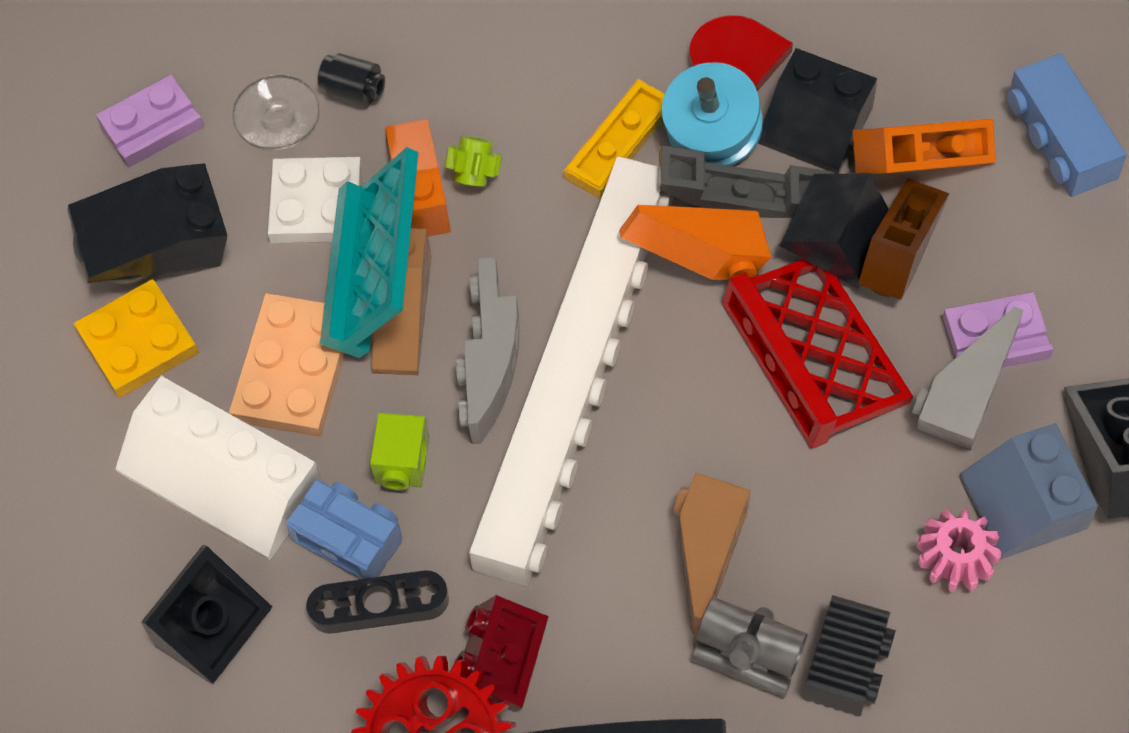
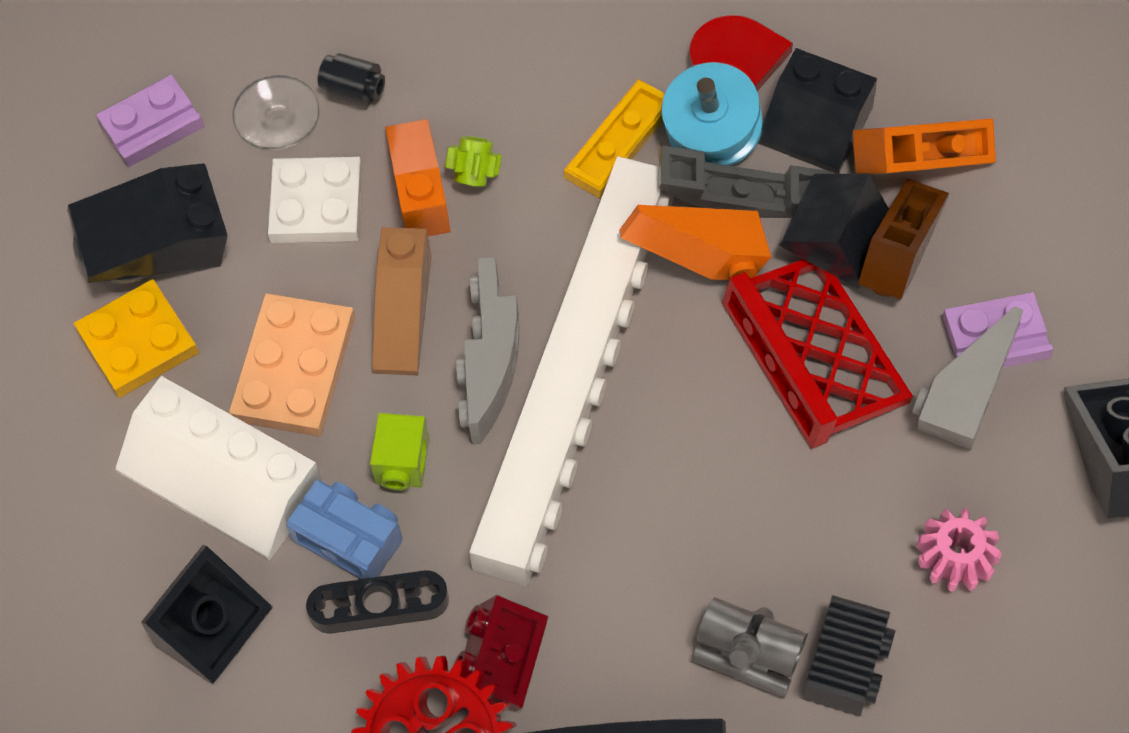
(369, 255): teal fence -> none
(709, 529): medium nougat slope -> none
(1030, 491): sand blue slope -> none
(1066, 125): medium blue brick -> none

